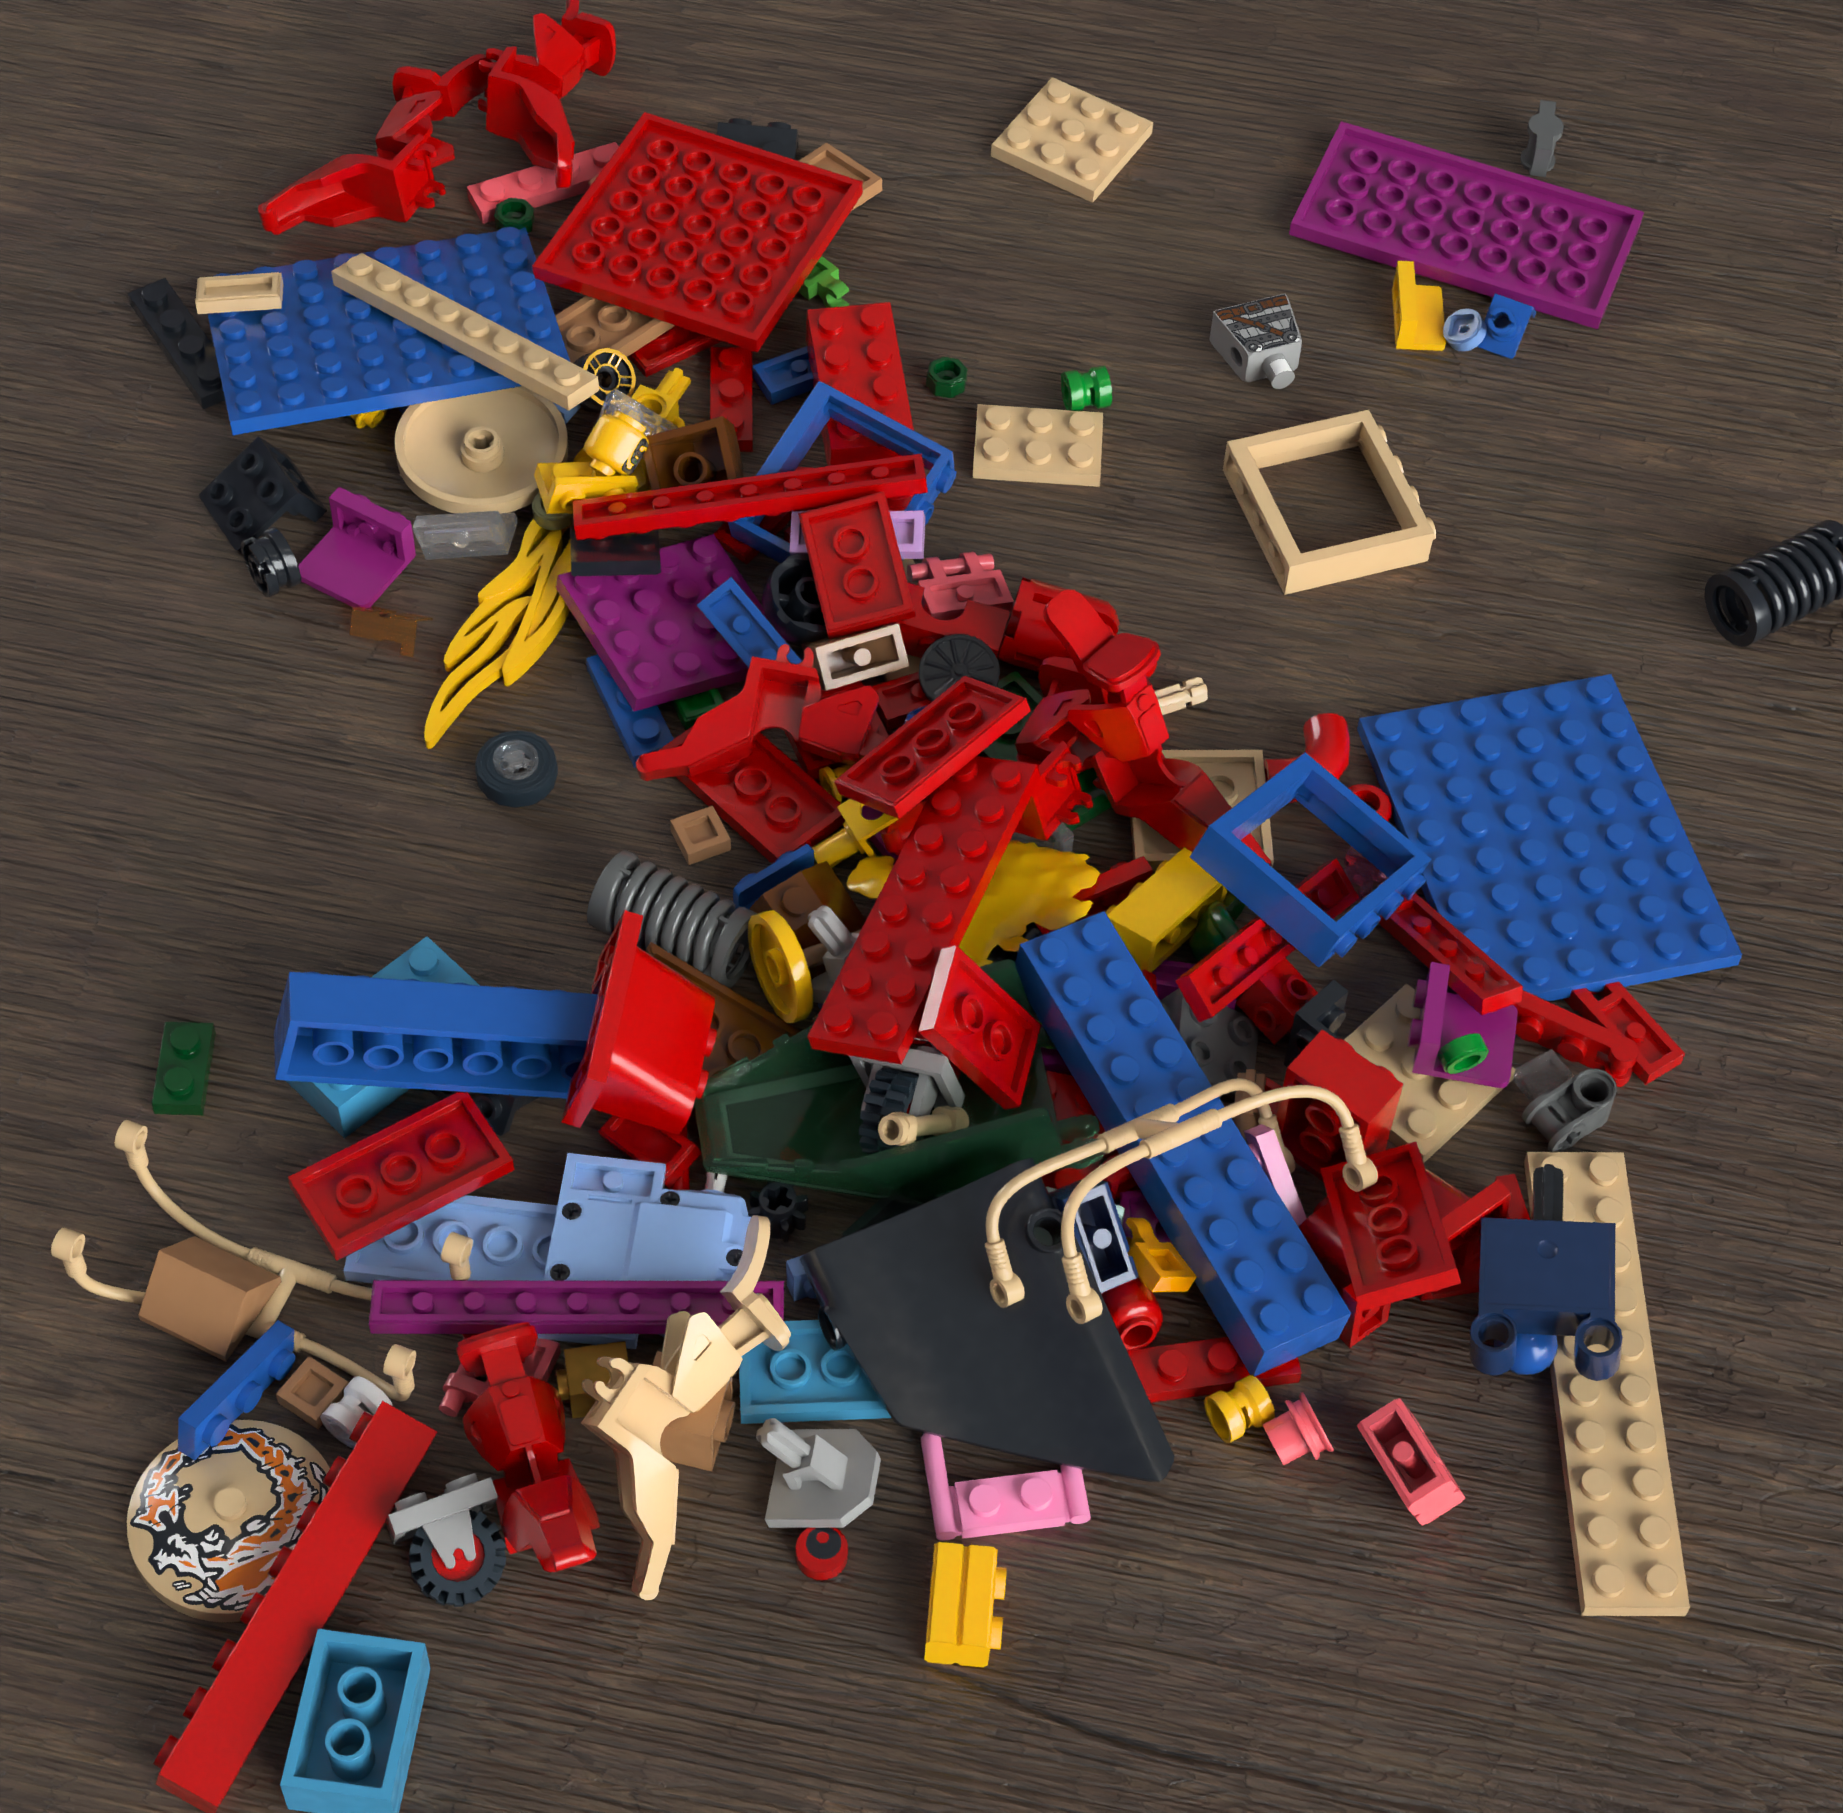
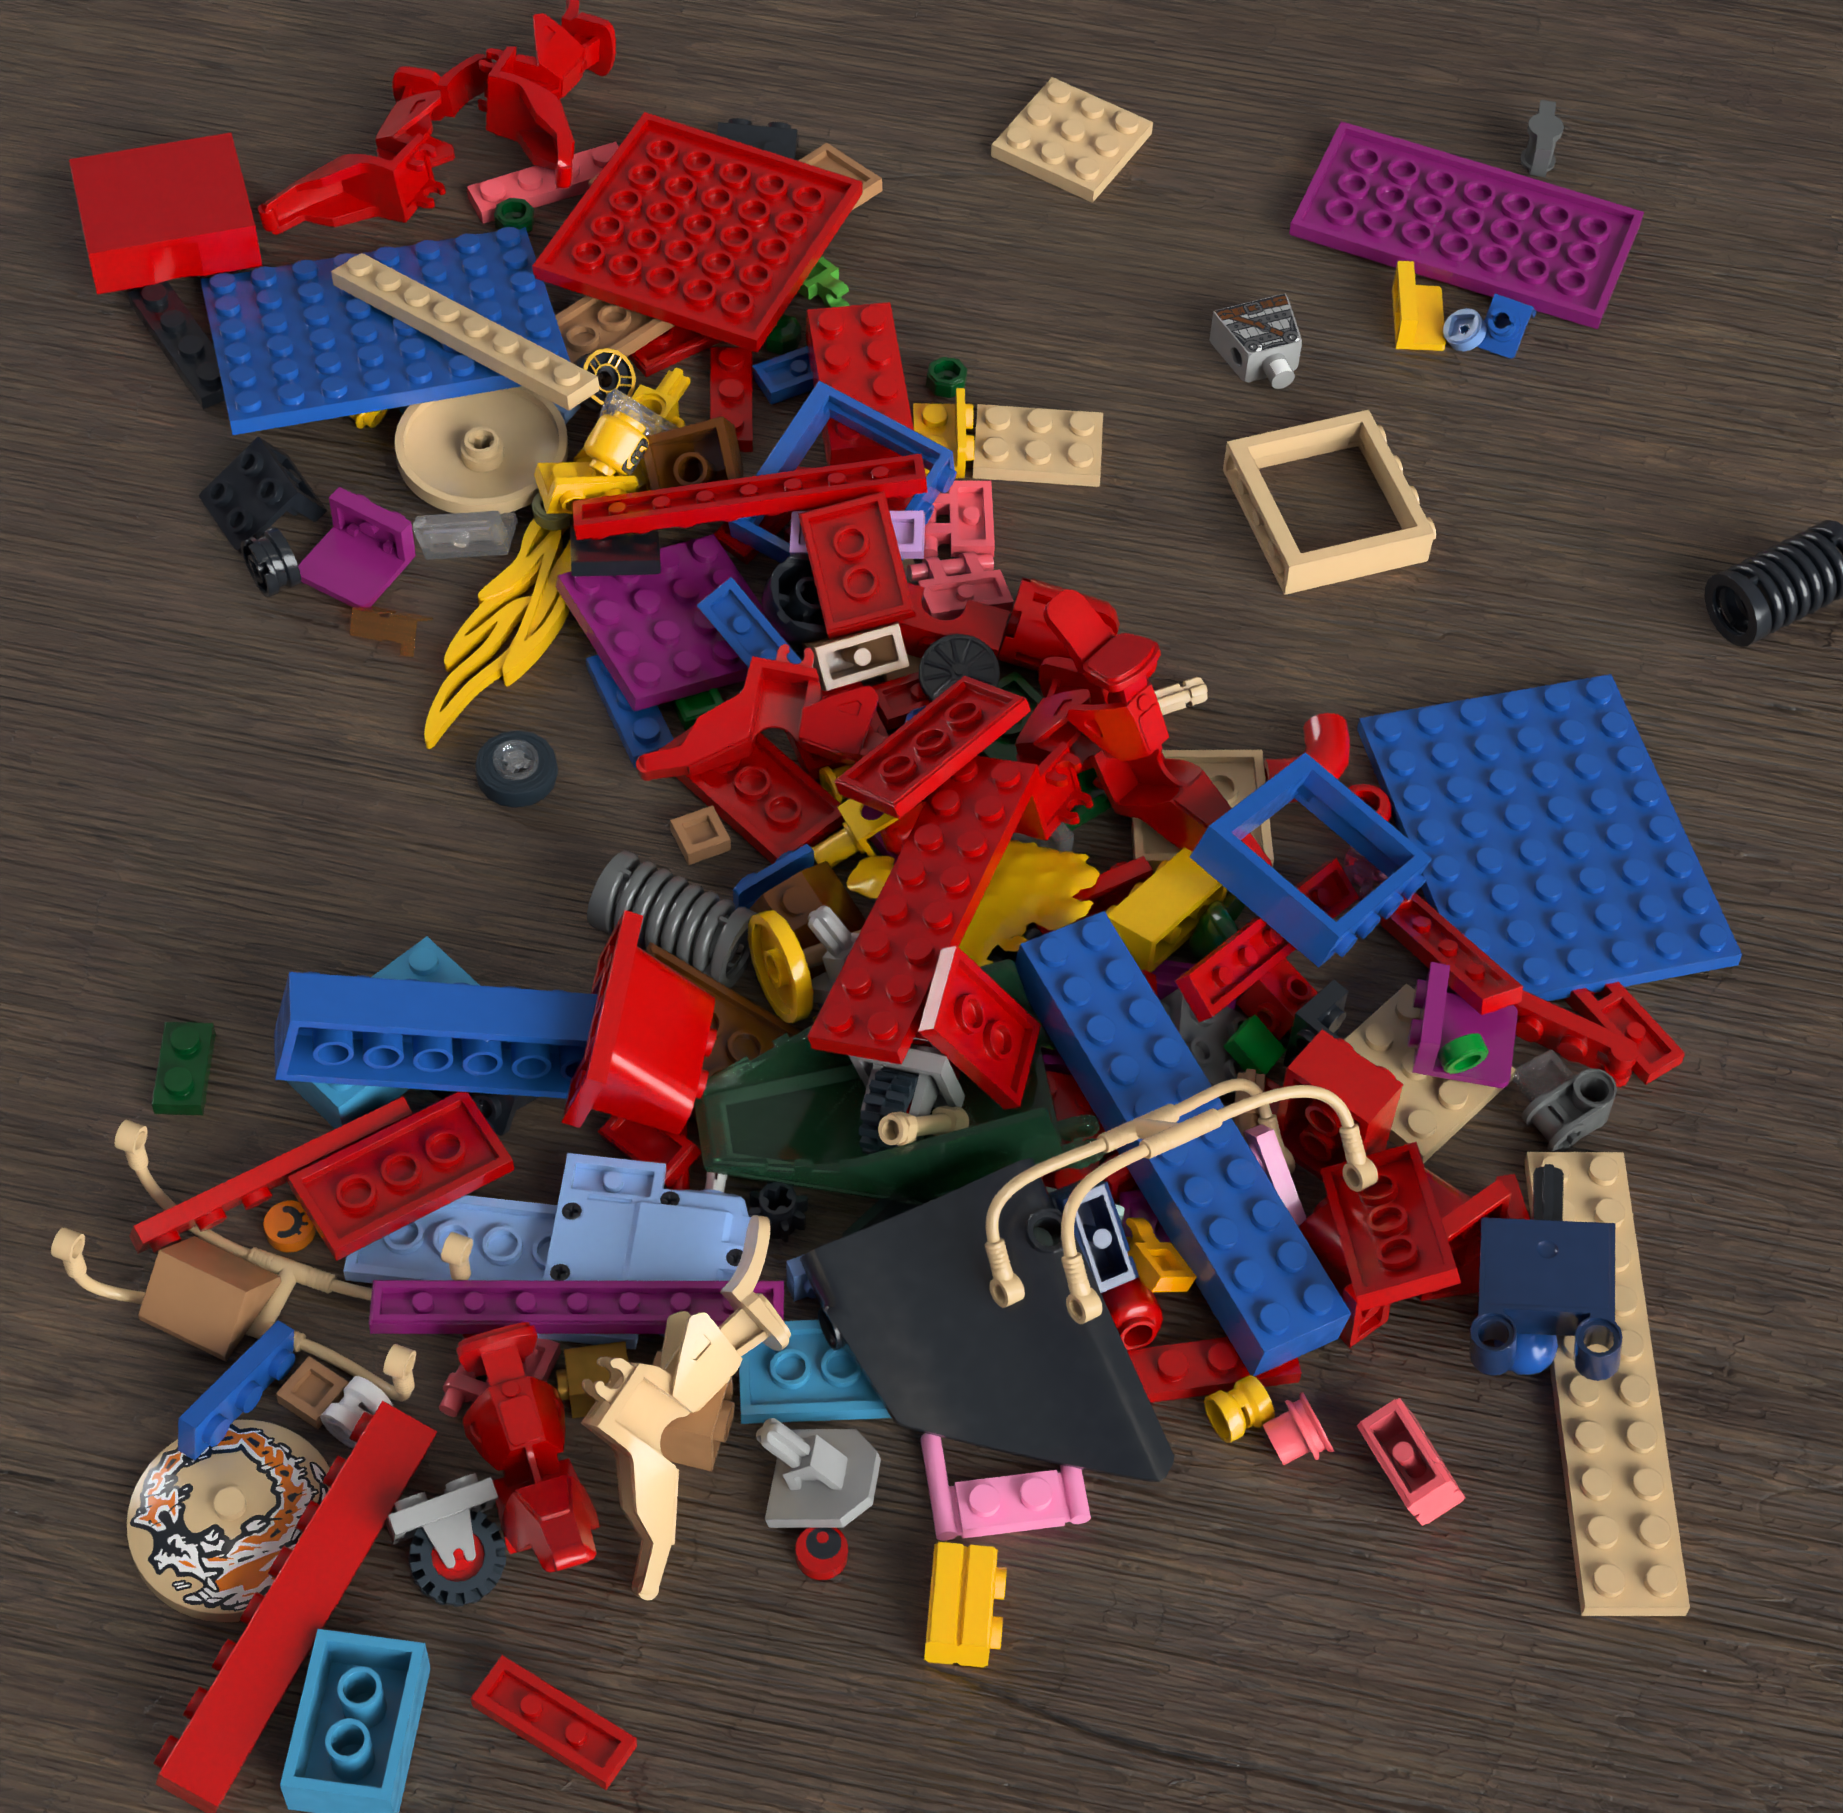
(165, 213): none -> red tile
(239, 293): tan tile -> none
(255, 1185): none -> red plate
(288, 1227): none -> orange tile
(554, 1722): none -> red plate
(784, 336): none -> dark green tile
(947, 426): none -> yellow bracket
(969, 523): none -> coral plate
(1086, 389): green wheel -> none
(1254, 1046): none -> green tile

